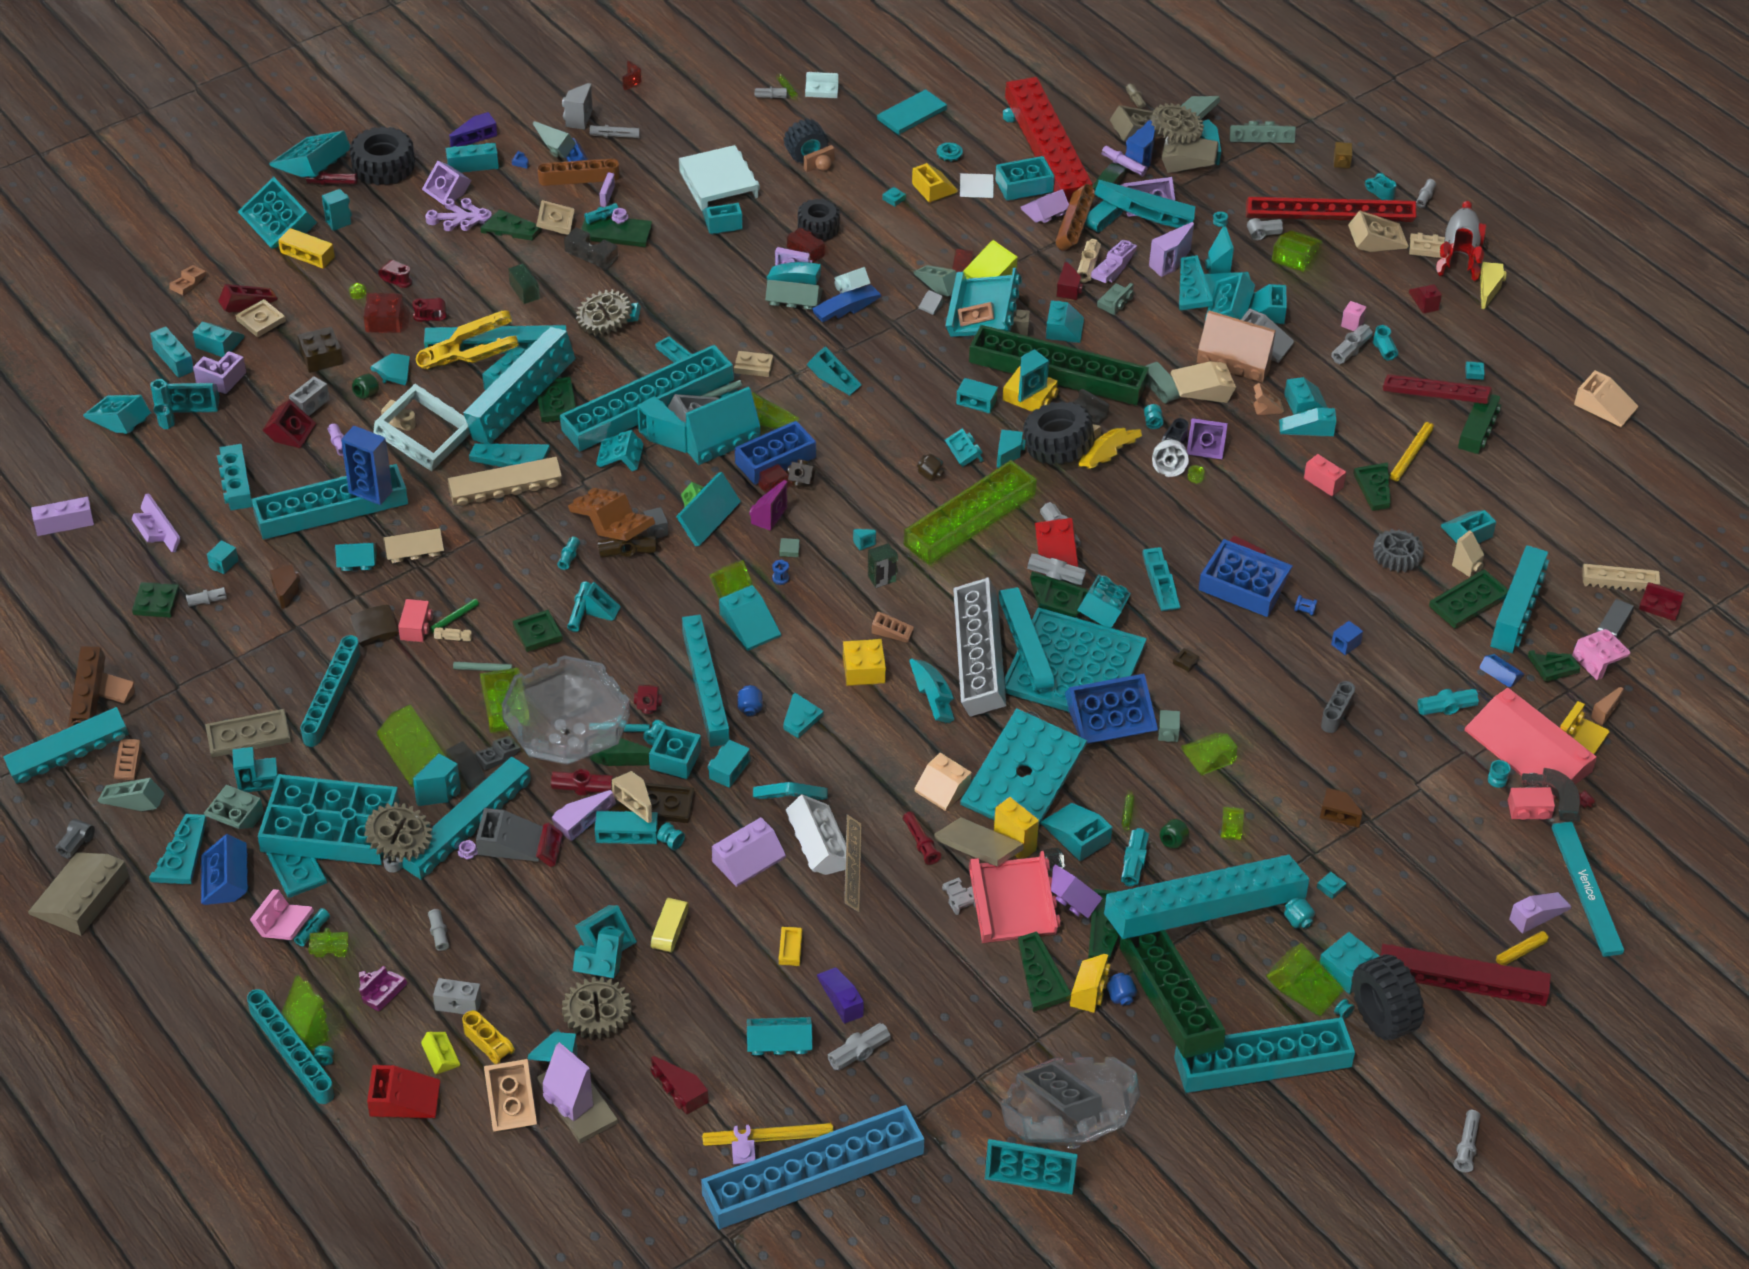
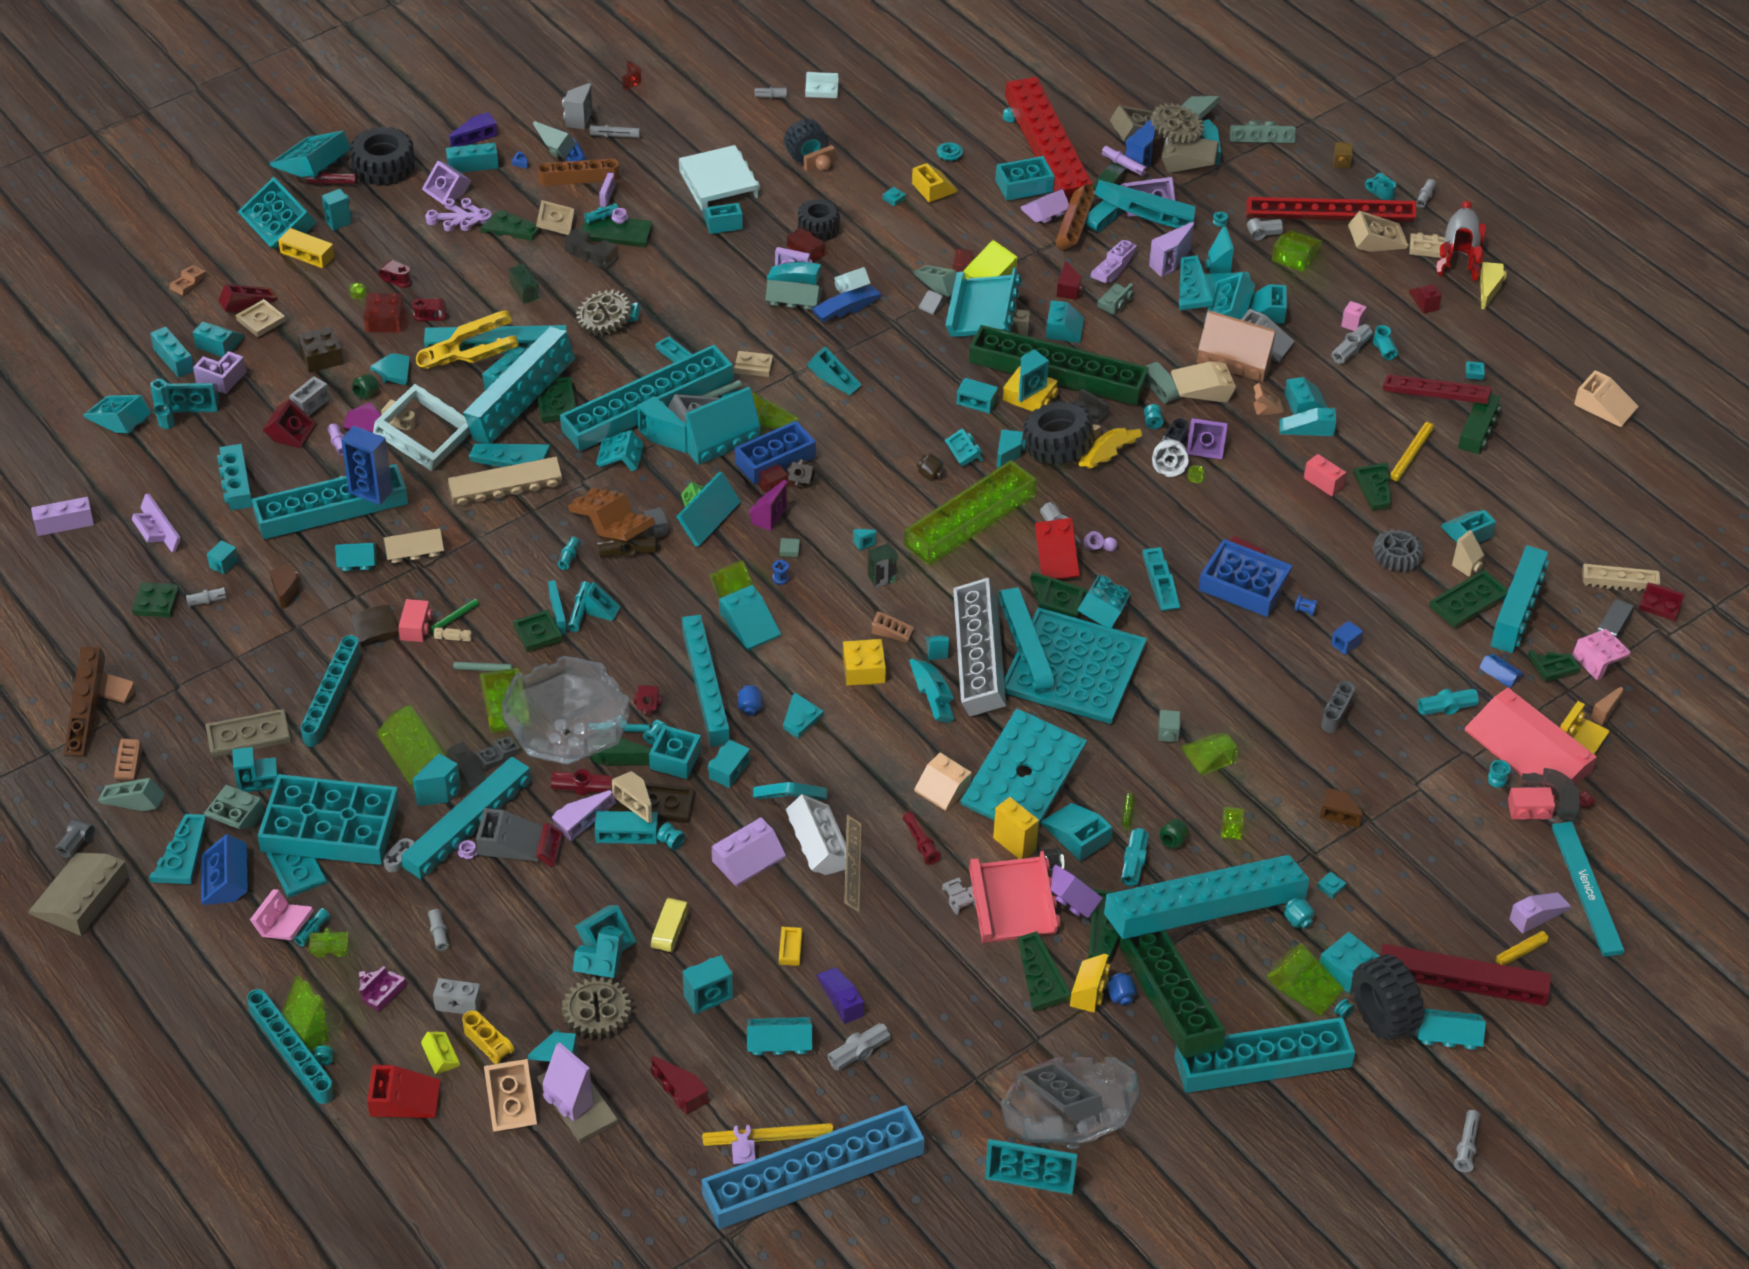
(66, 745): teal brick -> none
(362, 417): none -> magenta slope
(384, 825): dark tan gear -> none
(556, 606): none -> teal tile
(707, 984): none -> teal brick
(786, 84): clear neon green piece -> none
(912, 112): teal tile -> none
(937, 647): none -> teal slope
(976, 185): white sticker -> none
(976, 314): nougat slope -> none
(978, 841): dark tan tile -> none
(1056, 569): light grey piece -> none
(1089, 259): tan piece -> none
(1109, 544): none -> lavender plate
(1111, 708): blue slope -> none
(1135, 96): dark tan axle -> none
(1186, 659): dark brown tile -> none
(1452, 1028): none -> teal slope

